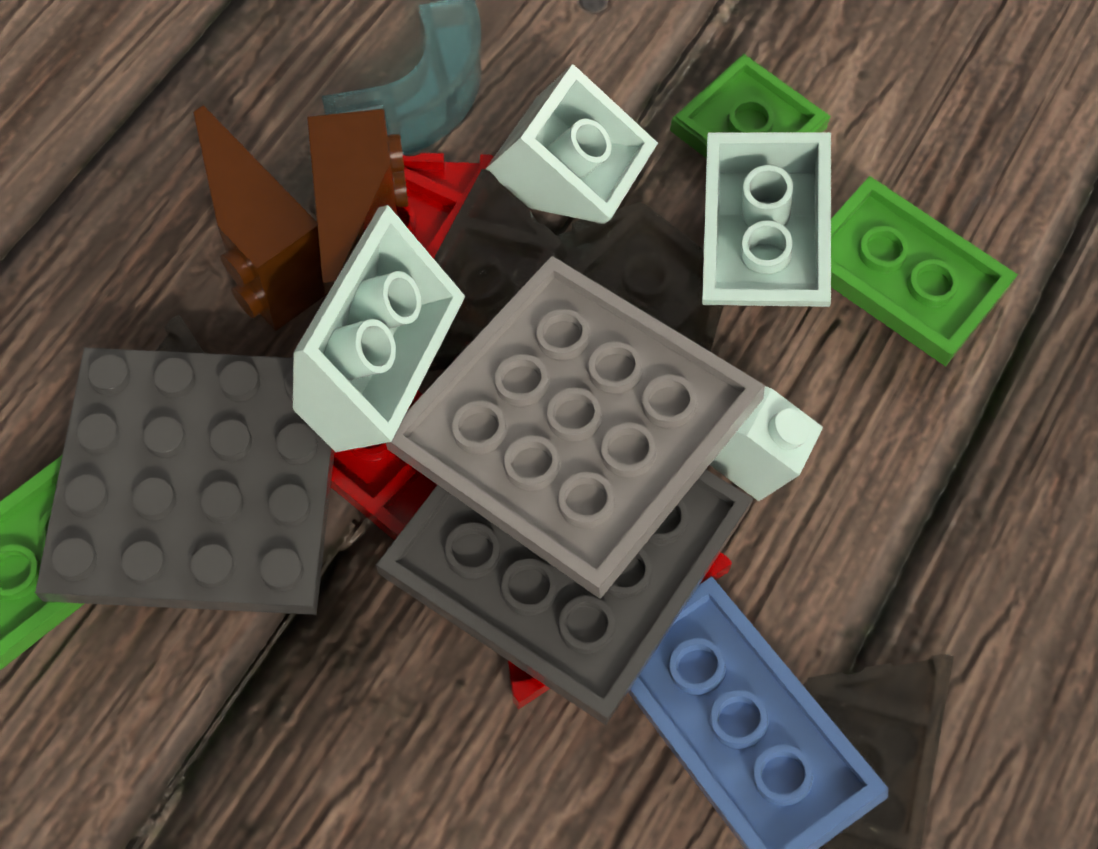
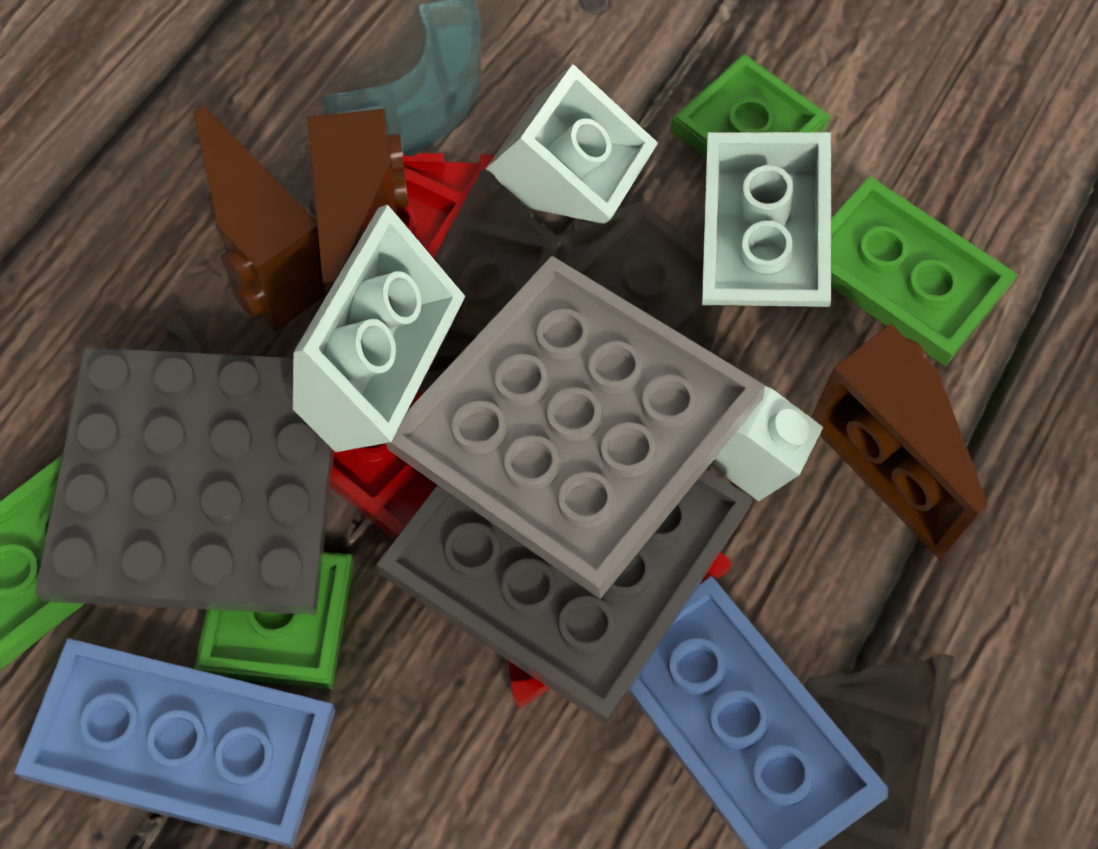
(177, 742): none -> medium blue plate
(281, 645): none -> bright green tile
(900, 436): none -> reddish brown slope

